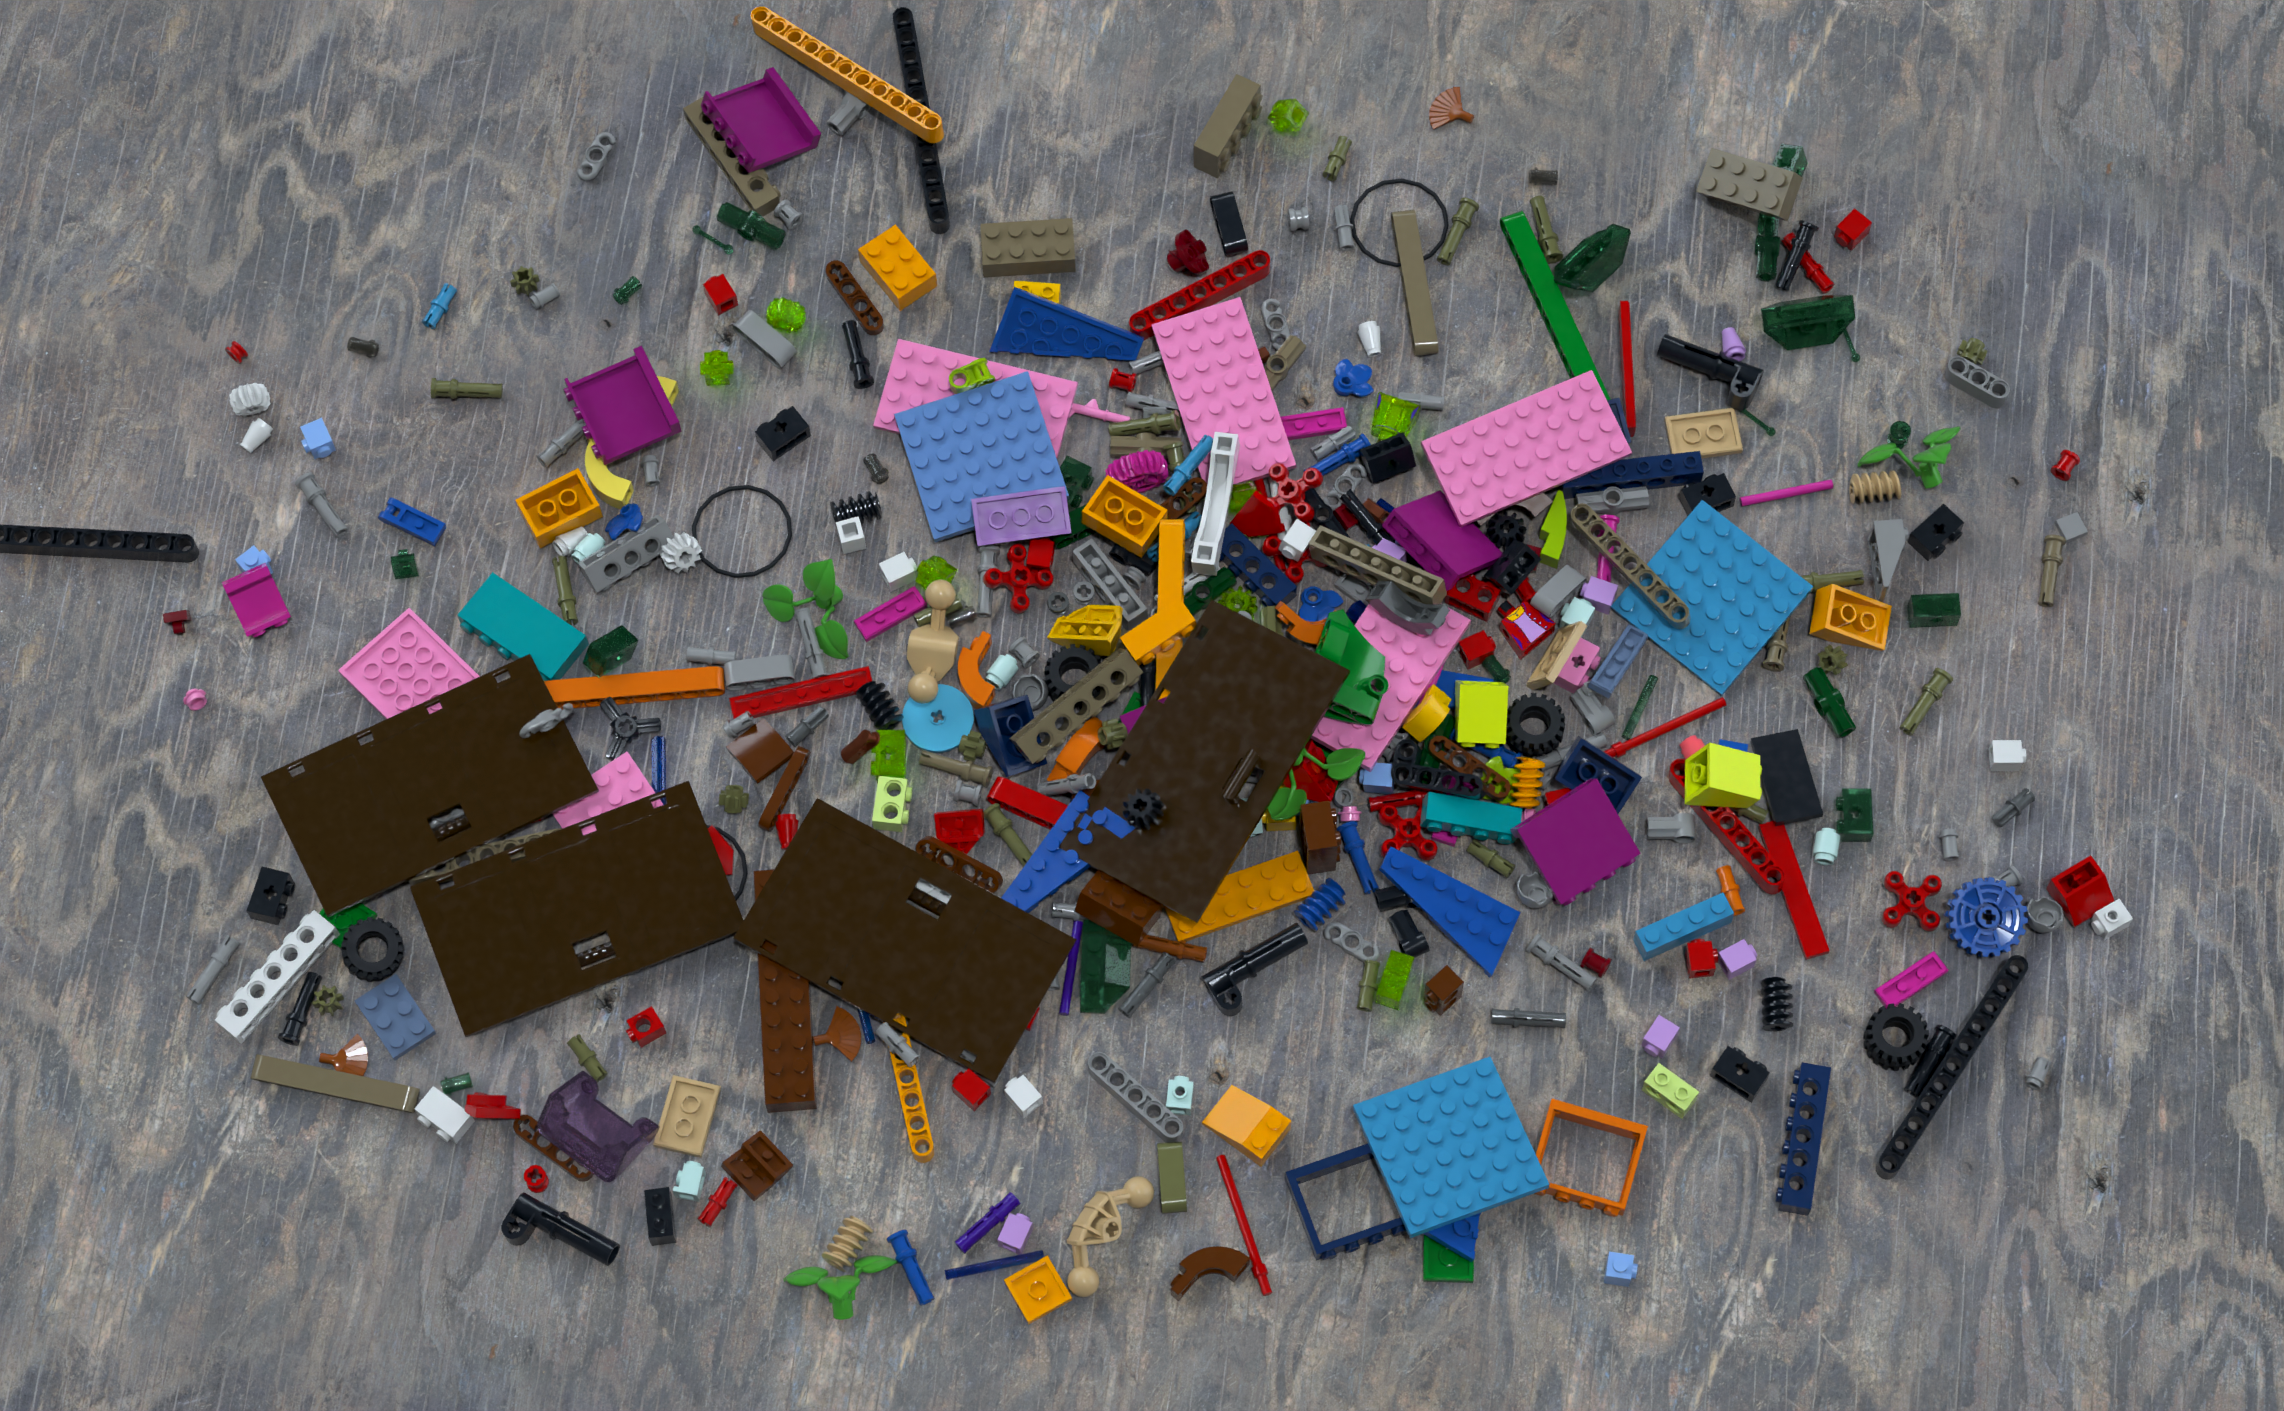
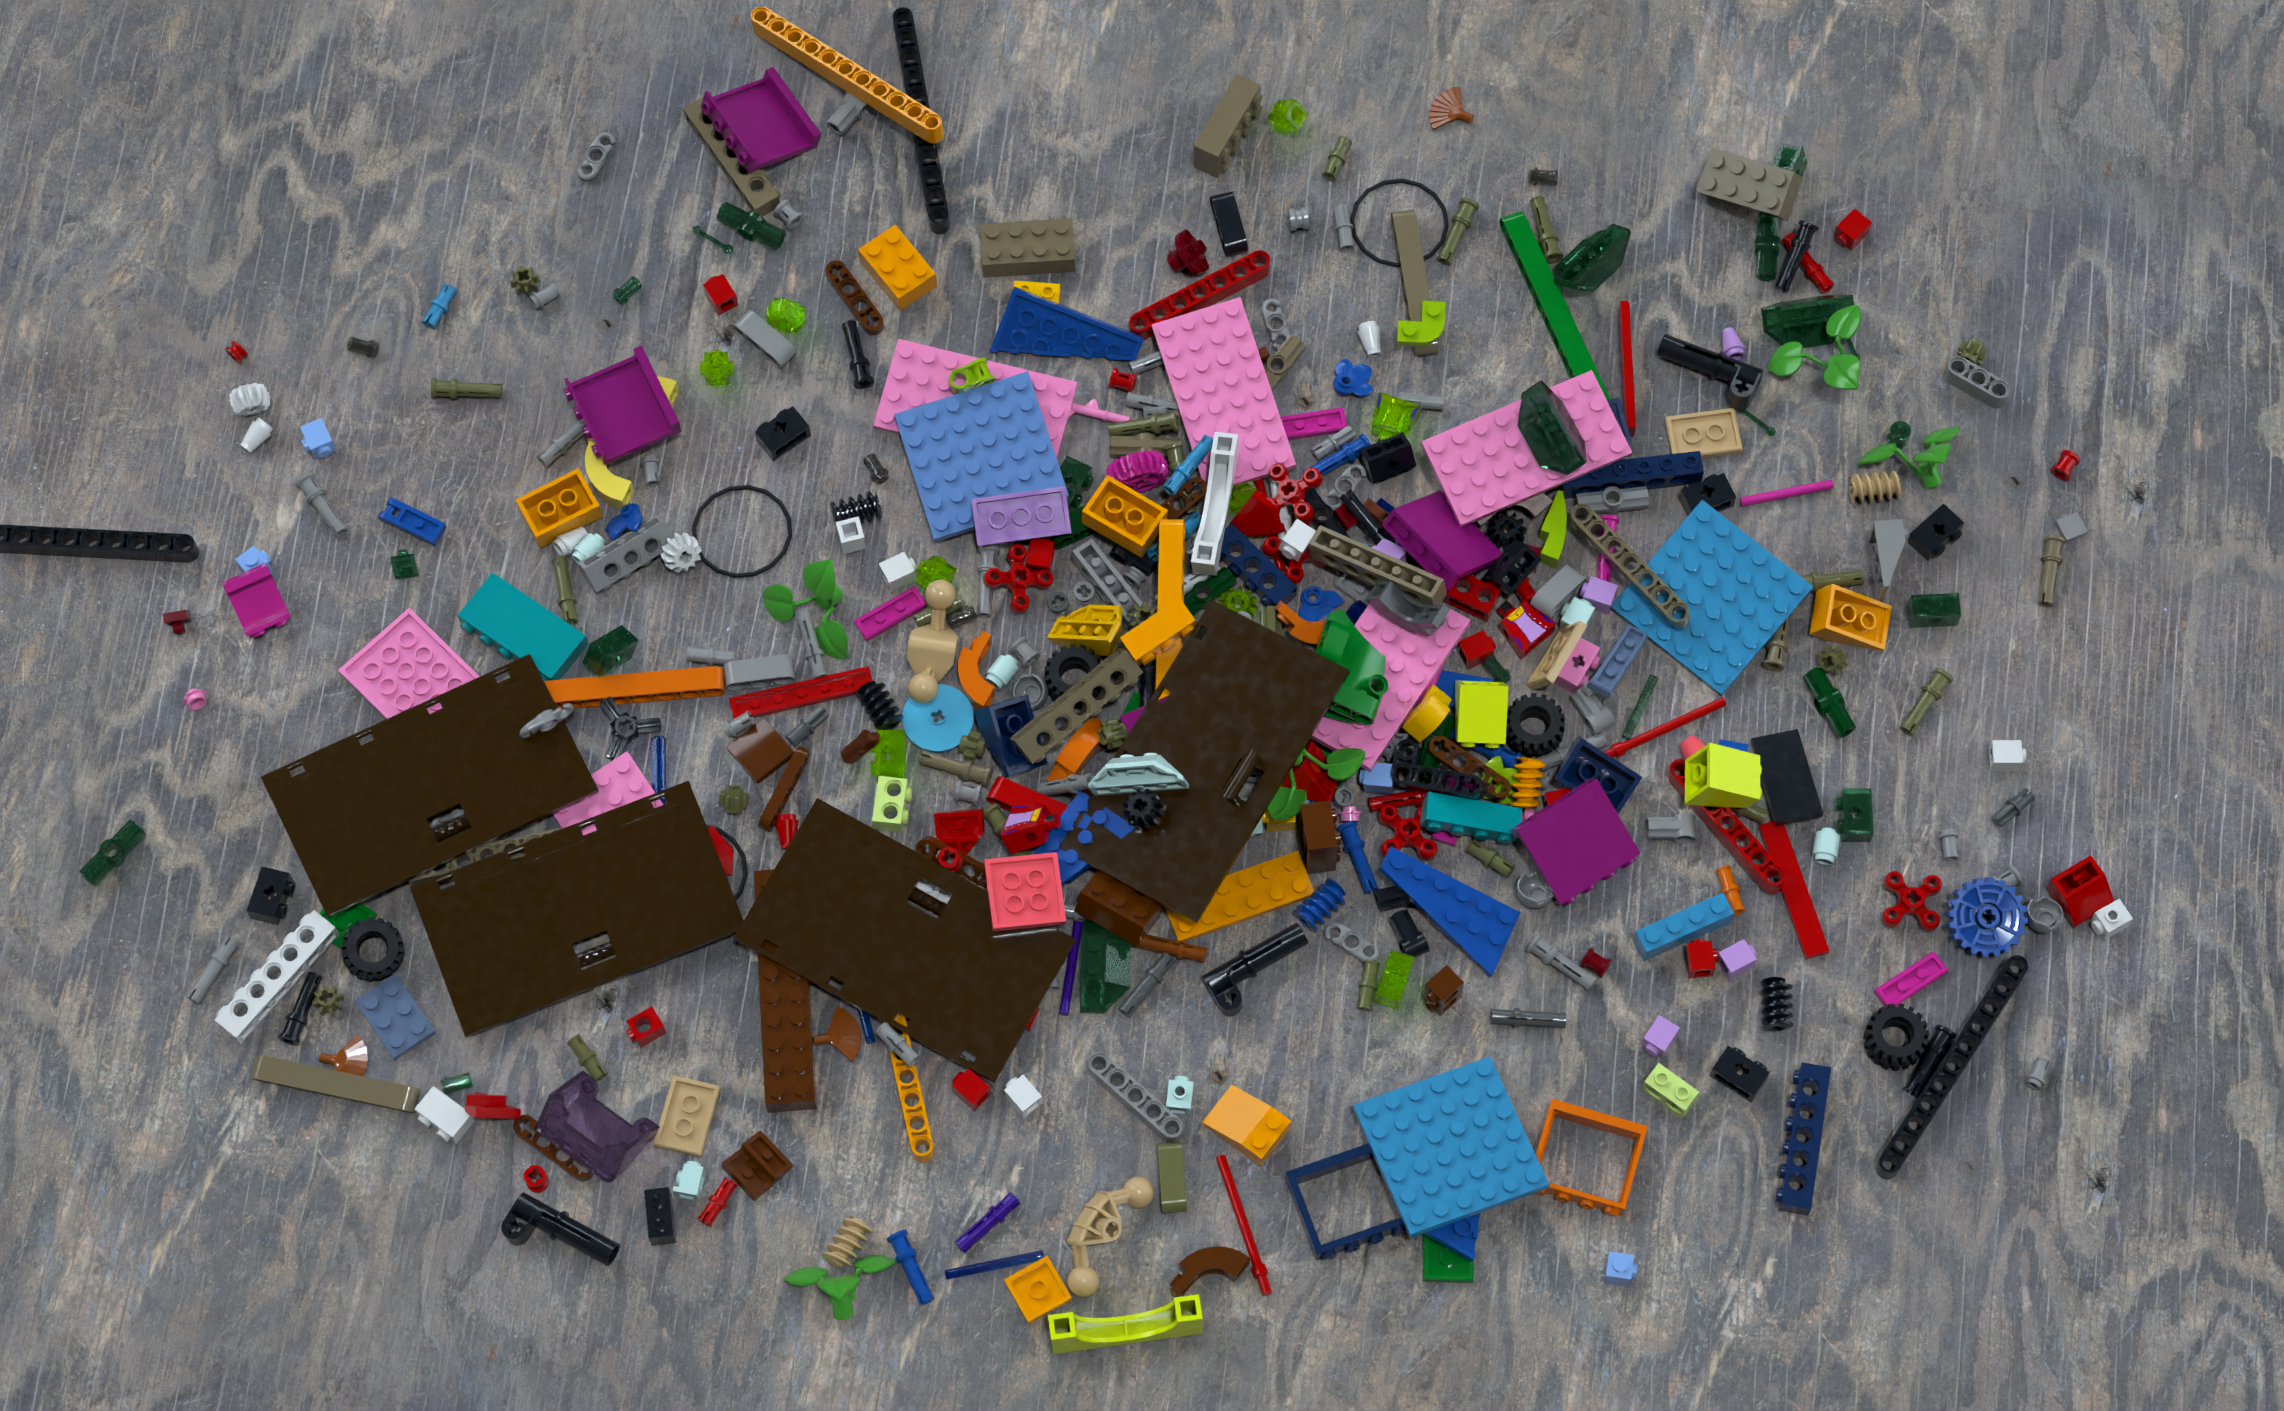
(122, 841): none -> clear green piece
(943, 857): none -> red bush
(1015, 1233): lavender brick -> none
(1024, 891): none -> coral plate
(1028, 827): none -> red torso
(1080, 1333): none -> neon yellow arch
(1137, 611): none -> olive gear
(1139, 772): none -> light aqua wedge
(1424, 331): none -> lime plate
(1550, 430): none -> clear green wedge
(1842, 369): none -> bright green plant

